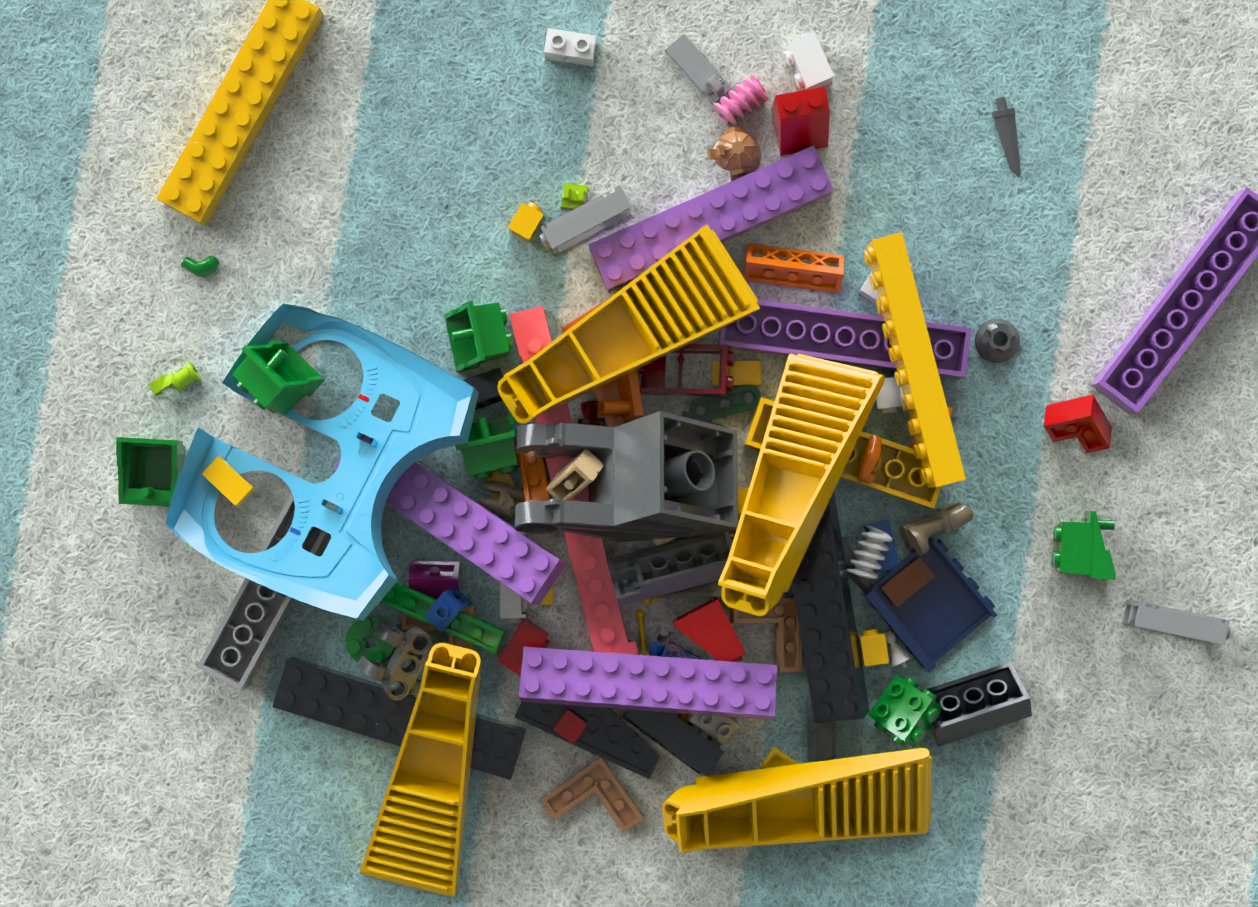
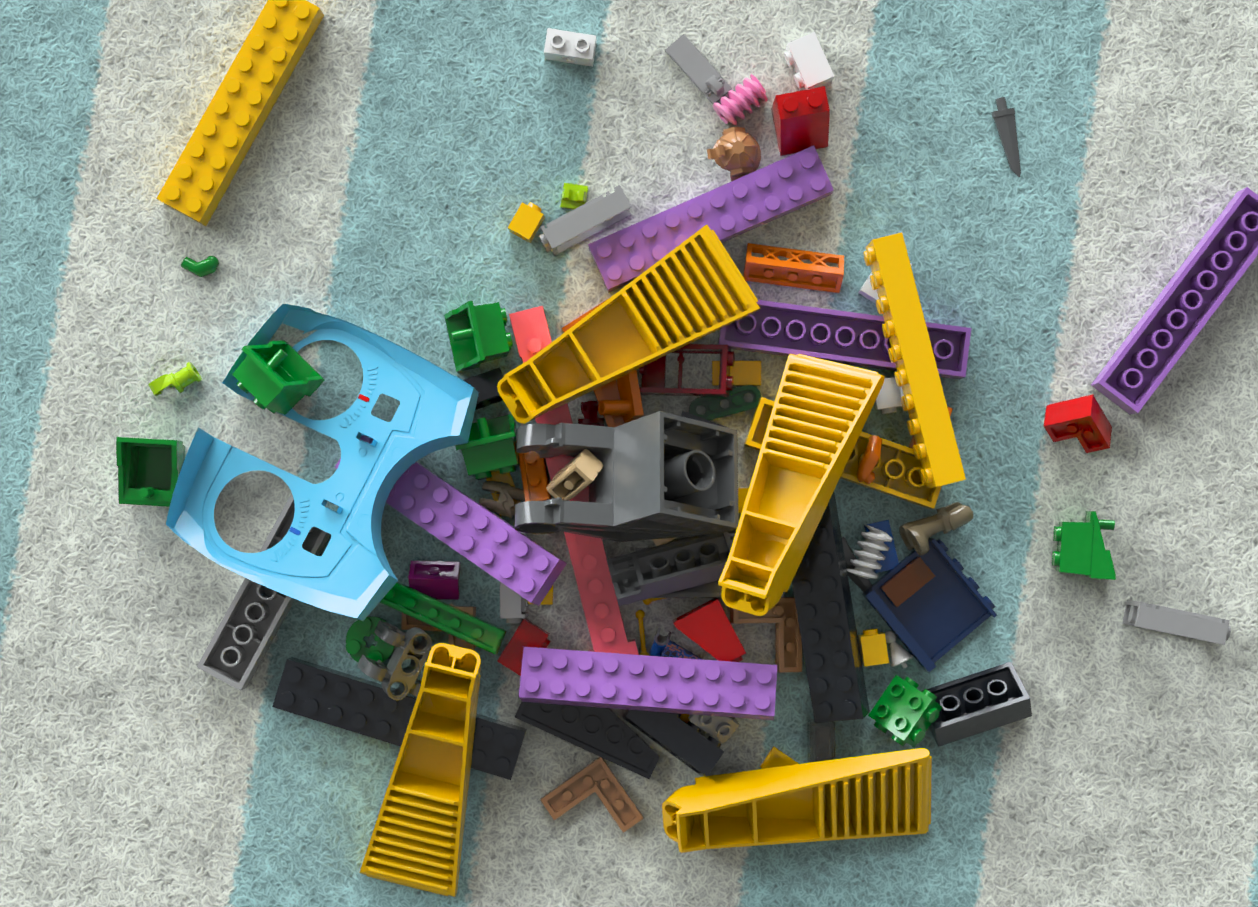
(228, 481): yellow tile -> none
(447, 608): blue bracket -> none
(570, 726): red tile -> none
(986, 346): dark grey piece -> none

